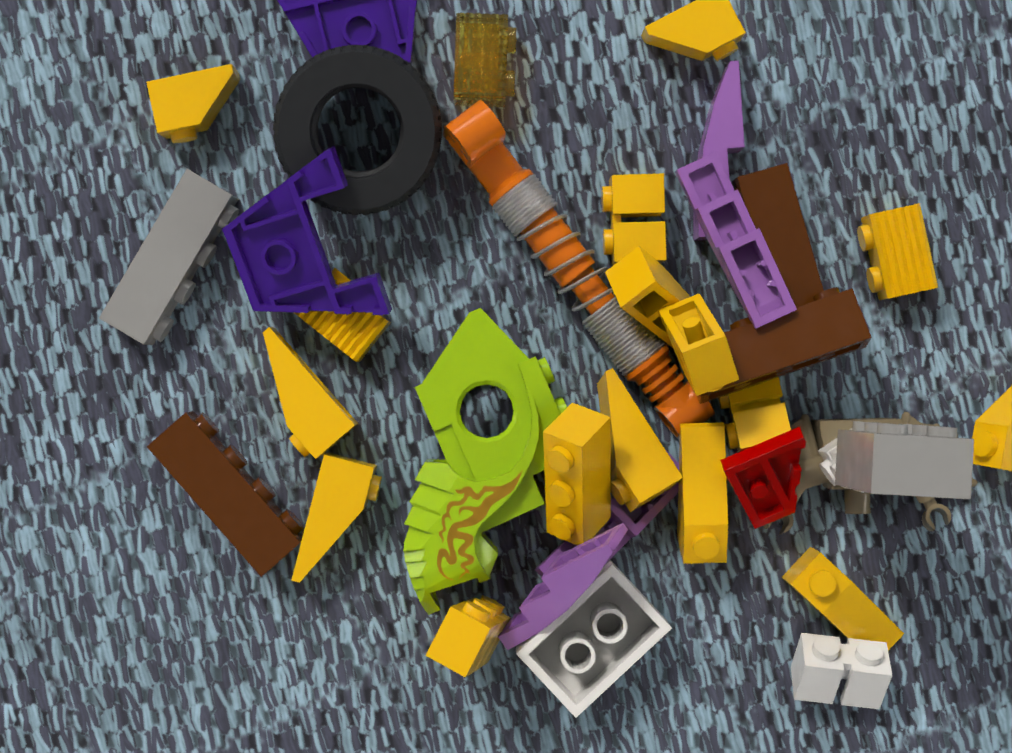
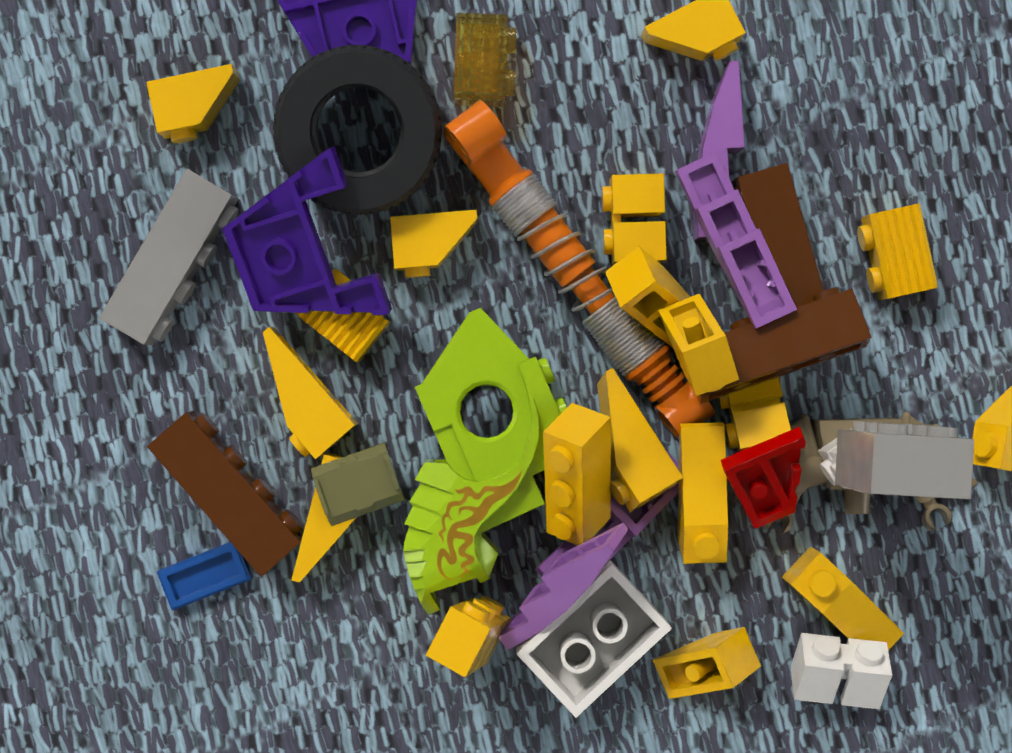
(203, 575): none -> blue tile
(357, 484): none -> olive piece
(428, 239): none -> yellow slope
(708, 664): none -> yellow slope

